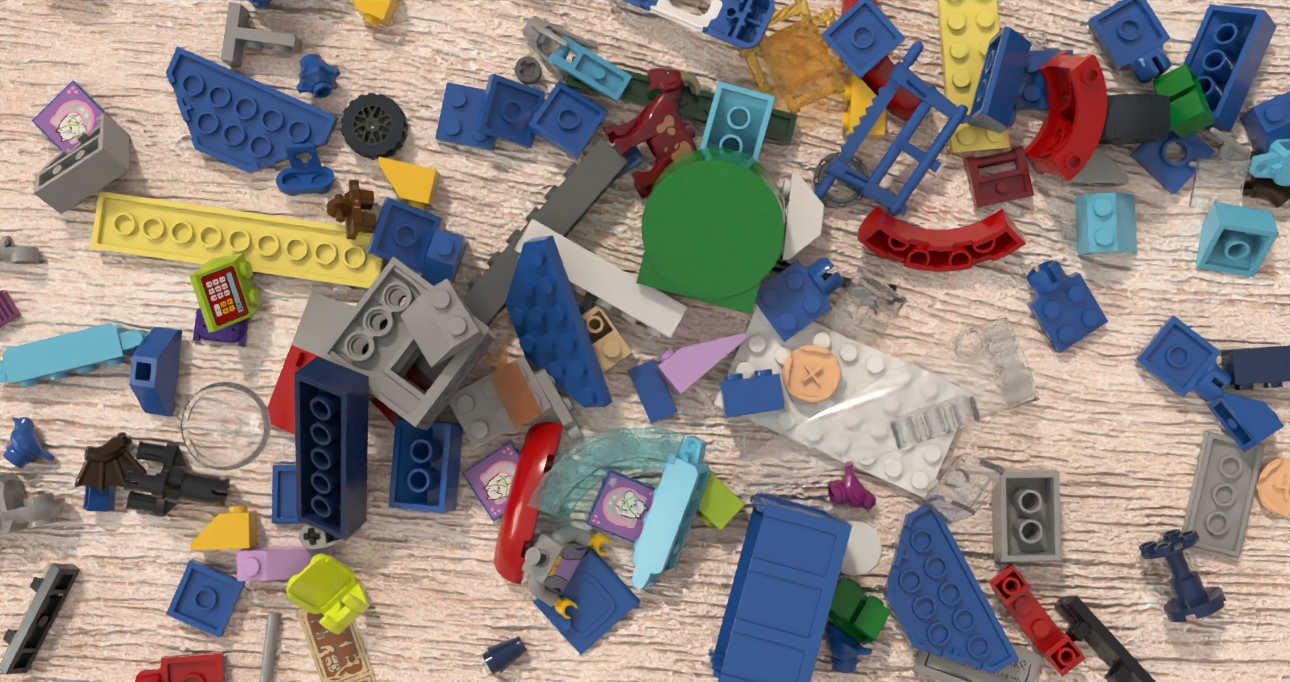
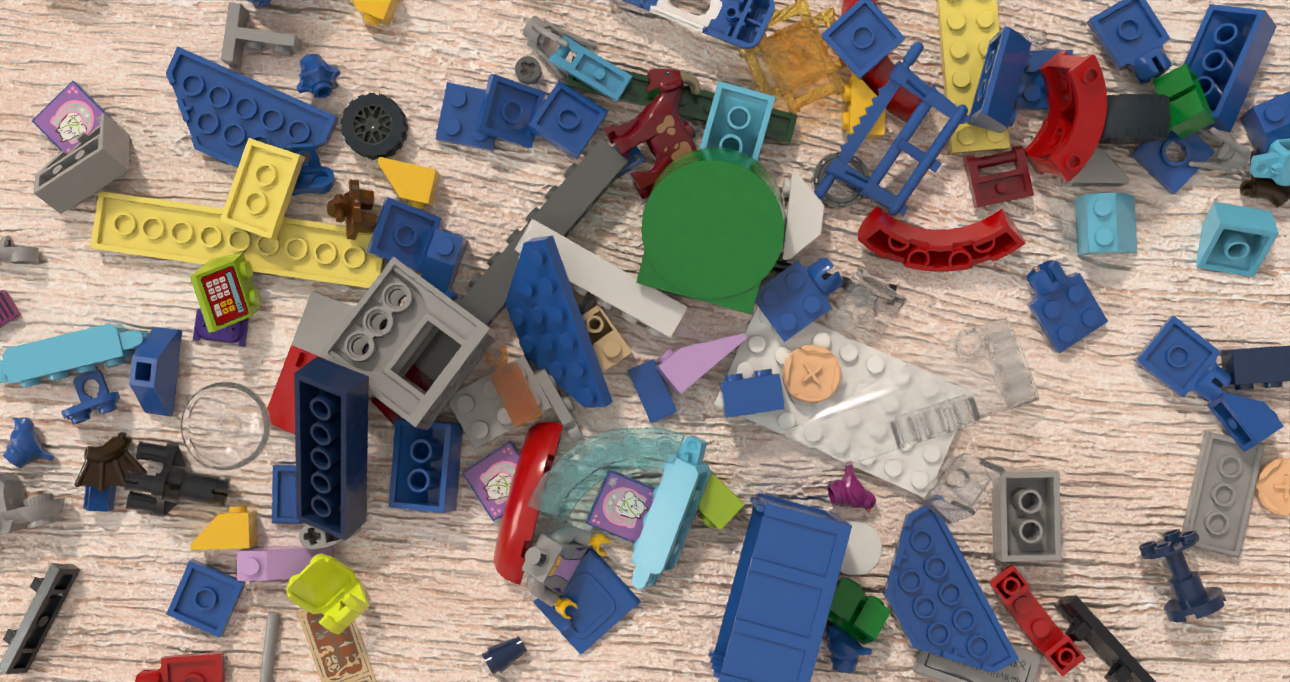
(104, 402): none -> blue bracket
(262, 189): none -> light yellow plate
(441, 323): light grey slope -> none
(1218, 181): clear piece -> none

